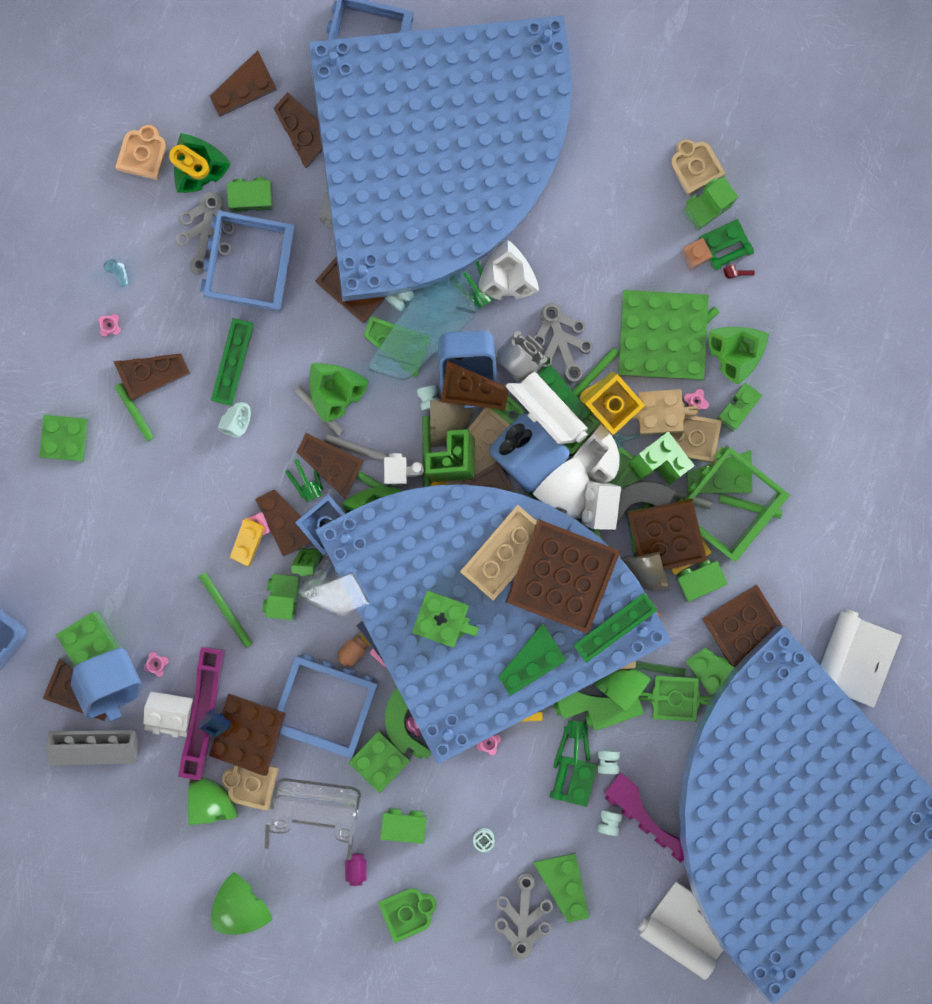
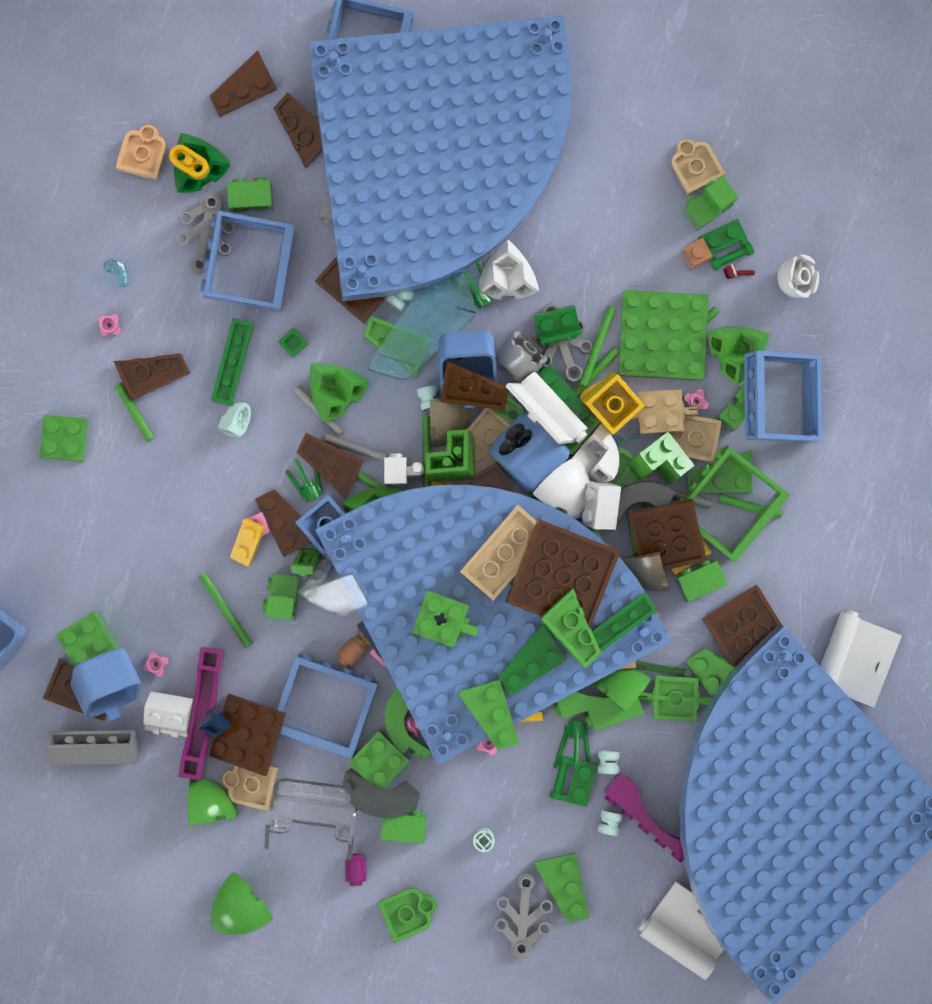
(293, 342): none -> green plate
(380, 802): none -> dark grey arch
(492, 713): none -> bright green wing
(557, 325): none -> green bracket
(570, 627): none -> bright green wing
(597, 346): none -> bright green bar
(756, 396): none -> medium blue window
(798, 277): none -> white cylinder

